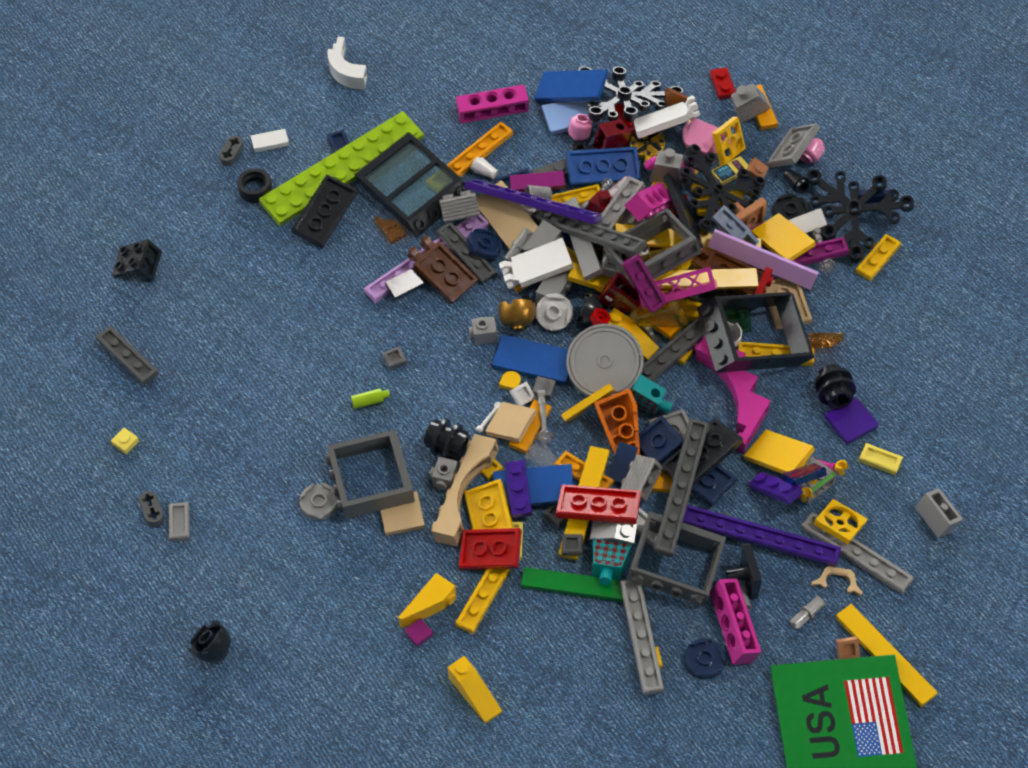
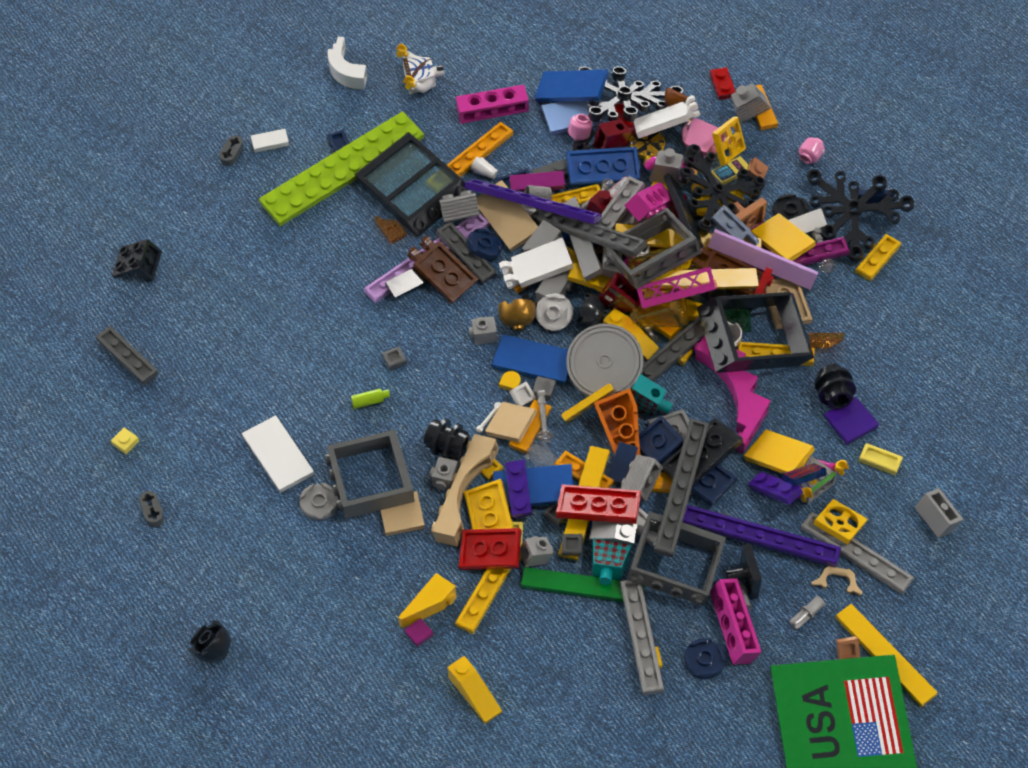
(179, 522): light grey tile -> none
(251, 175): black tyre -> none
(278, 454): none -> white tile
(324, 211): black tile -> none
(418, 71): none -> torso
(518, 244): light grey pin -> none
(536, 551): none -> light grey brick
(599, 316): red tile -> none
(644, 283): magenta tile -> none
(793, 145): light grey tile -> none
(796, 181): black cone -> none

